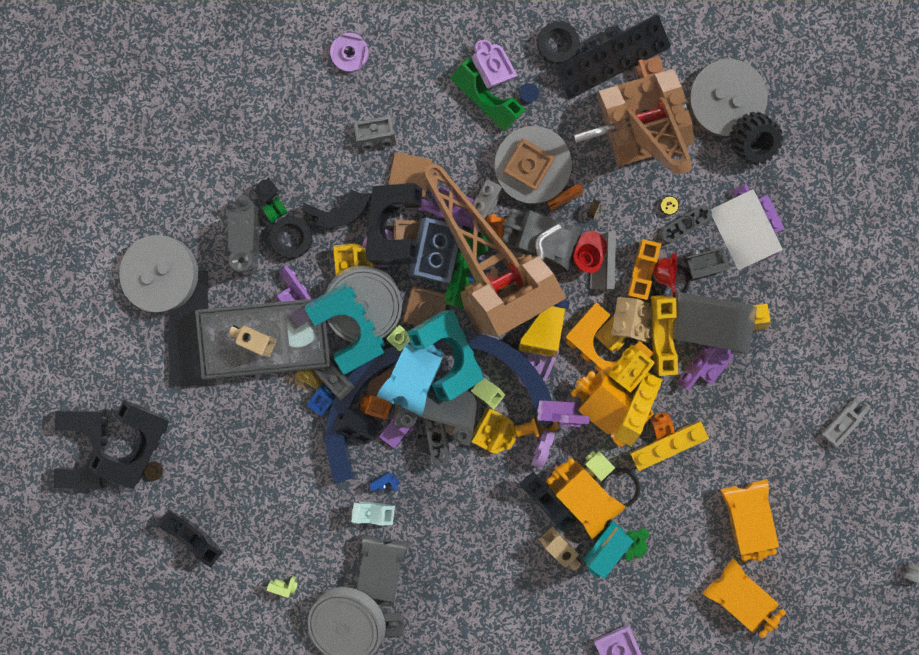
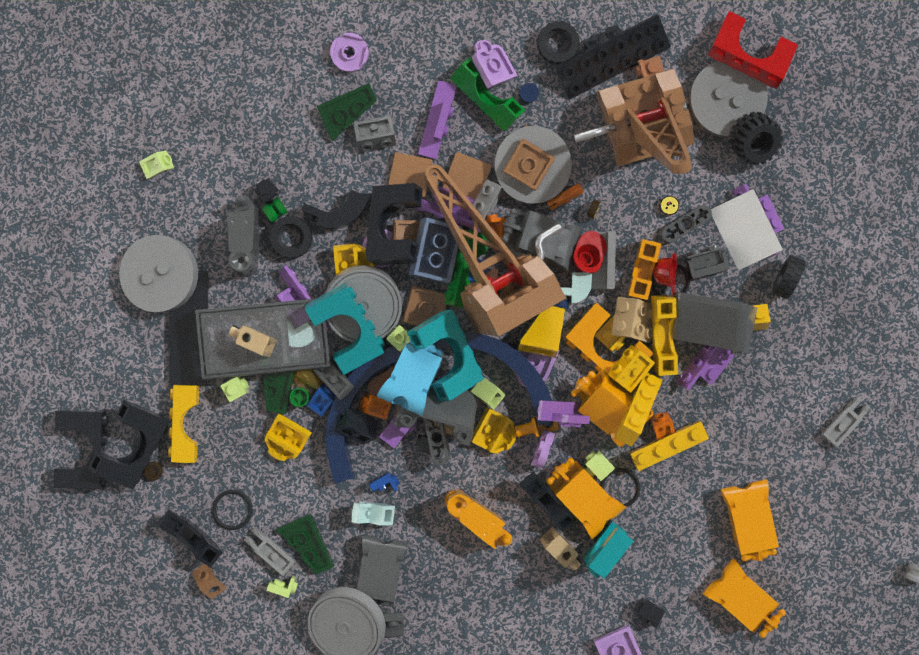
(156, 164): none -> yellowish green bracket
(183, 448): none -> yellow arch
(206, 580): none -> medium nougat bracket
(232, 492): none -> black tyre
(235, 388): none -> yellowish green brick
(271, 552): none -> light grey hinge
(277, 390): none -> dark green wing
(286, 438): none -> yellow slope
(299, 397): none -> green wheel
(308, 542): none -> dark green wing
(345, 109): none -> dark green wing
(437, 120): none -> medium lavender bracket
(468, 174): none -> medium nougat tile
(477, 518): none -> light orange piece
(579, 288): none -> light aqua brick
(639, 546): green plate -> none
(649, 612): none -> black brick
(728, 51): none -> red arch
(788, 276): none -> black tyre

